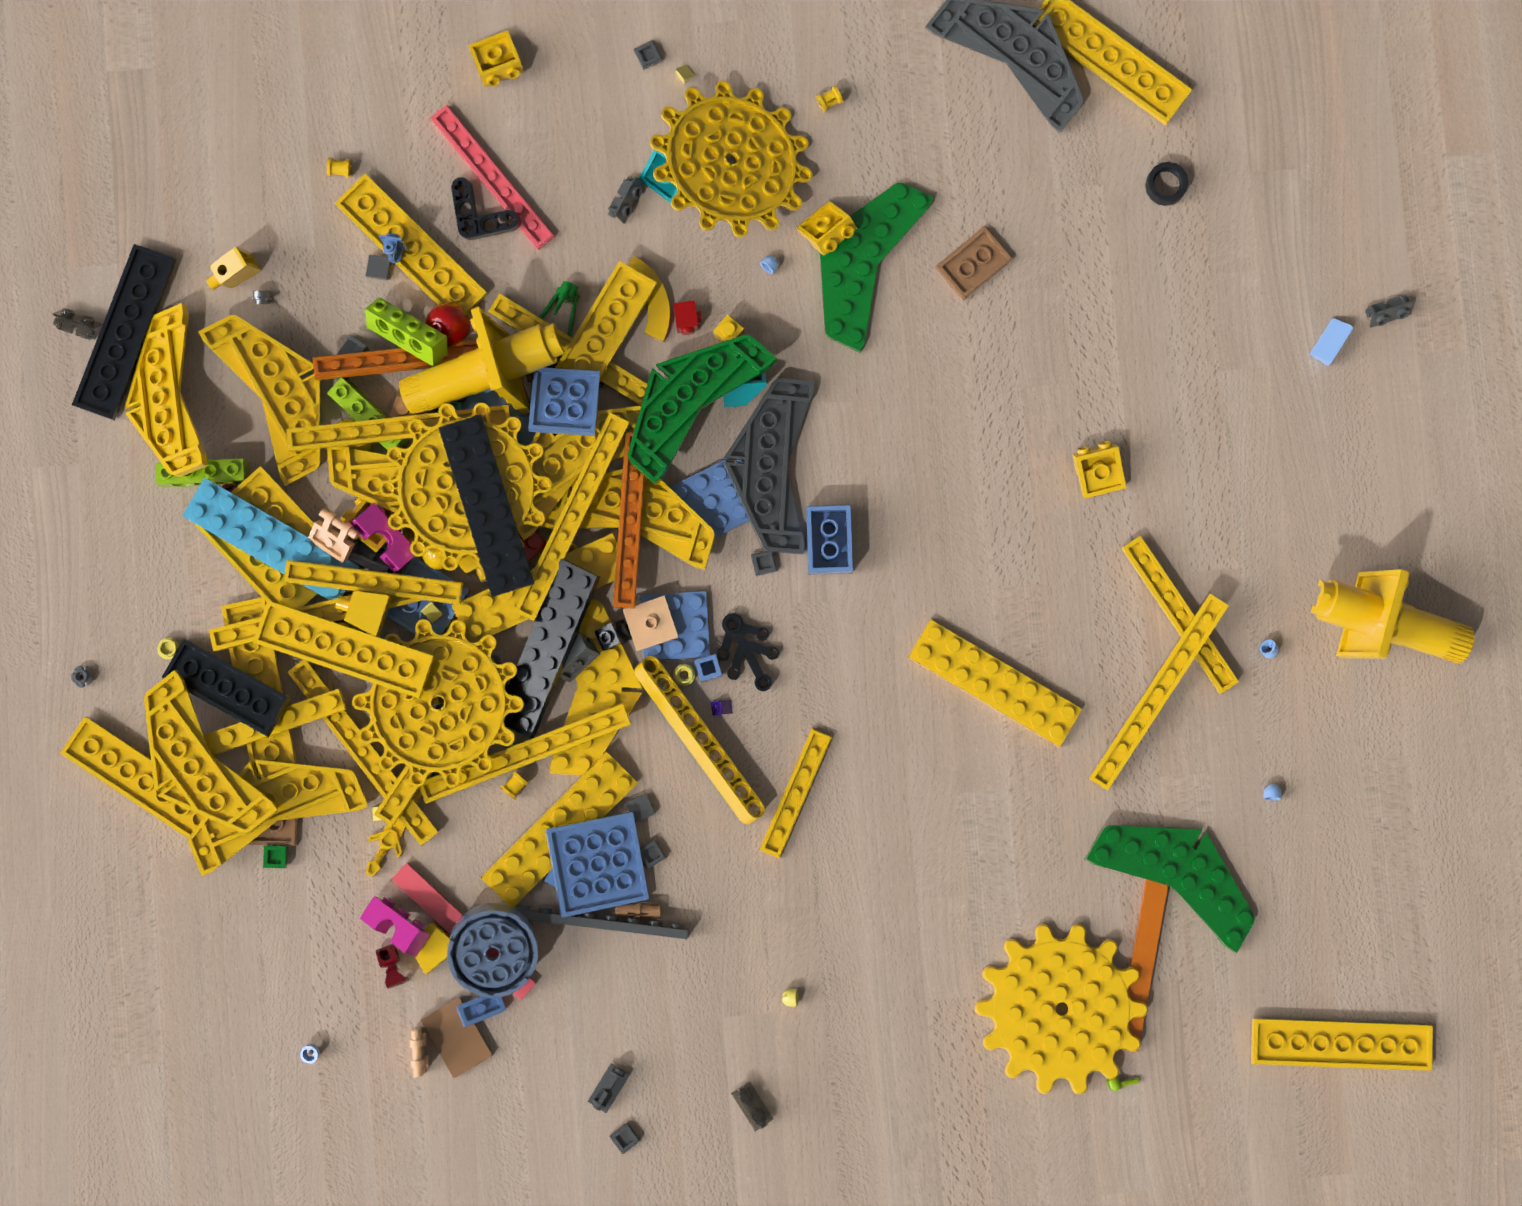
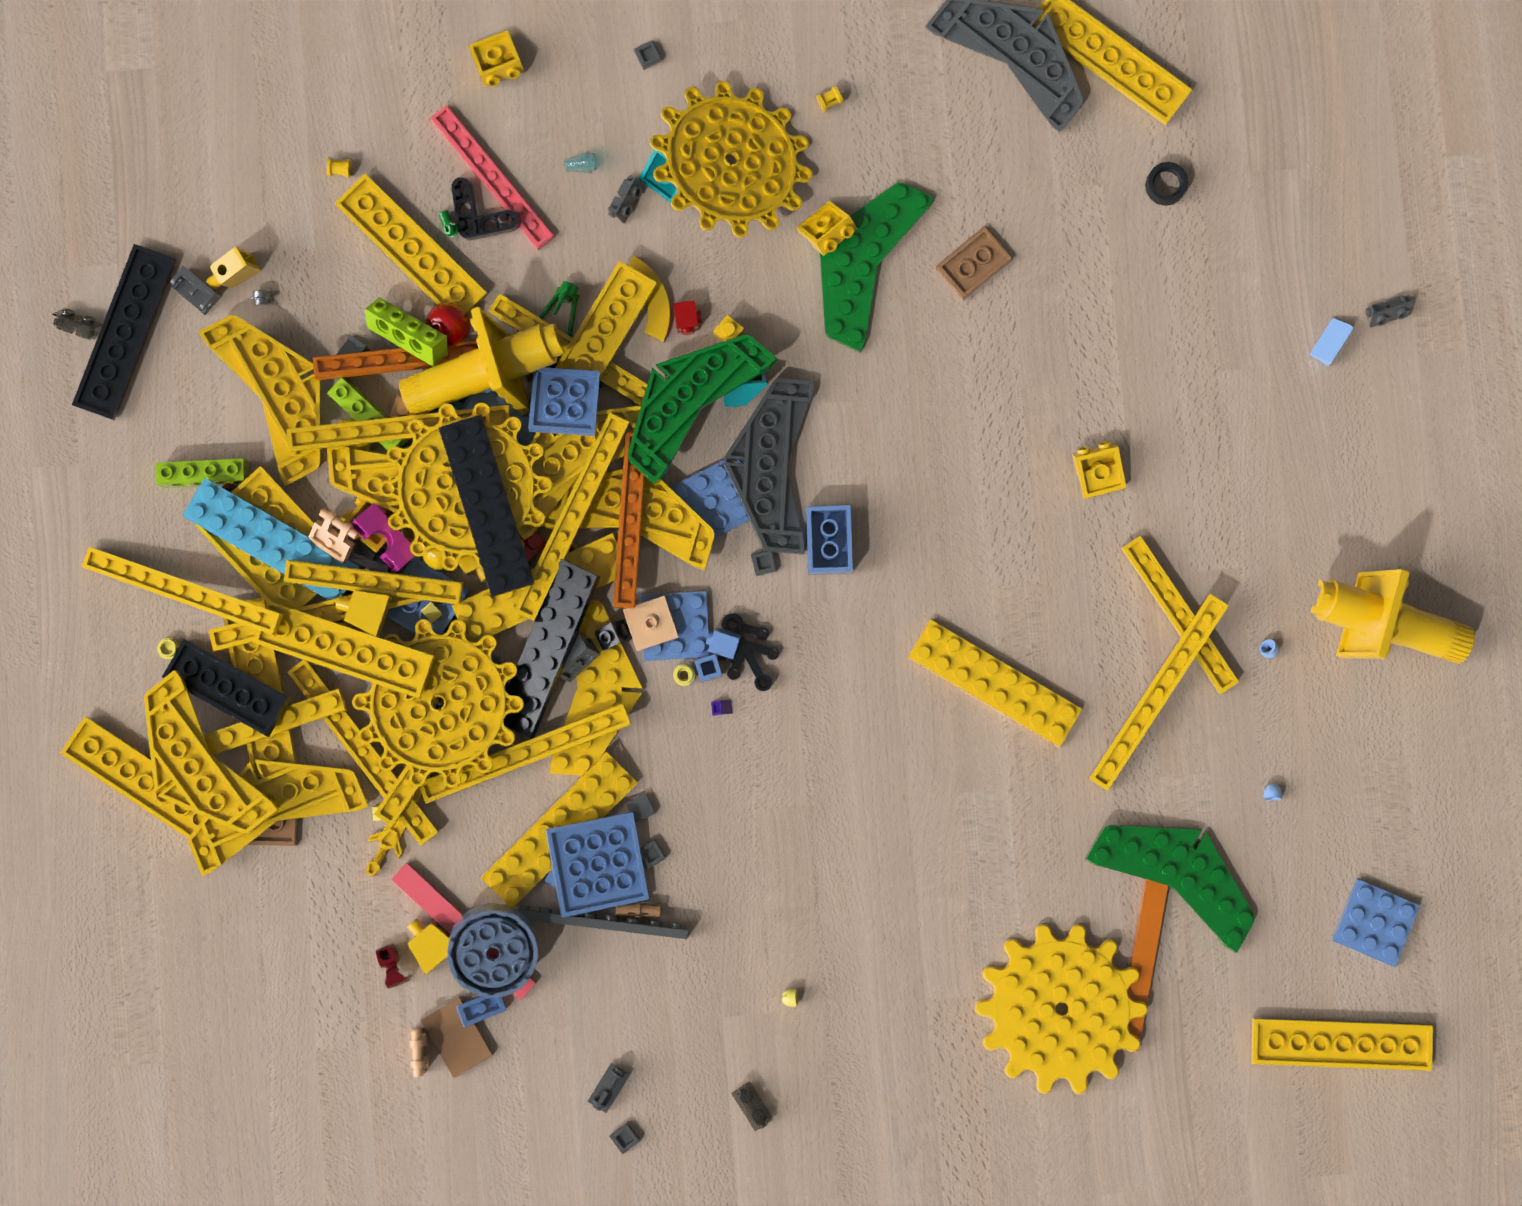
(87, 679): flat silver plate -> none
(156, 398): yellow wing -> none
(182, 591): none -> yellow plate
(194, 290): none -> dark grey hinge
(275, 856): green plate -> none
(313, 1057): light blue hinge -> none
(378, 267): dark grey tile -> none
(393, 246): medium blue hinge -> none
(408, 934): dark pink arch -> none
(449, 227): none -> green arm
(514, 785): yellow bush -> none
(581, 163): none -> clear light blue cone
(684, 73): light yellow piece -> none
(709, 744): yellow beam -> none
(723, 642): none -> medium blue brick
(769, 264): light blue hinge -> none
(795, 793): yellow tile -> none
(1116, 1085): lime hand -> none
(1375, 923): none -> medium blue plate

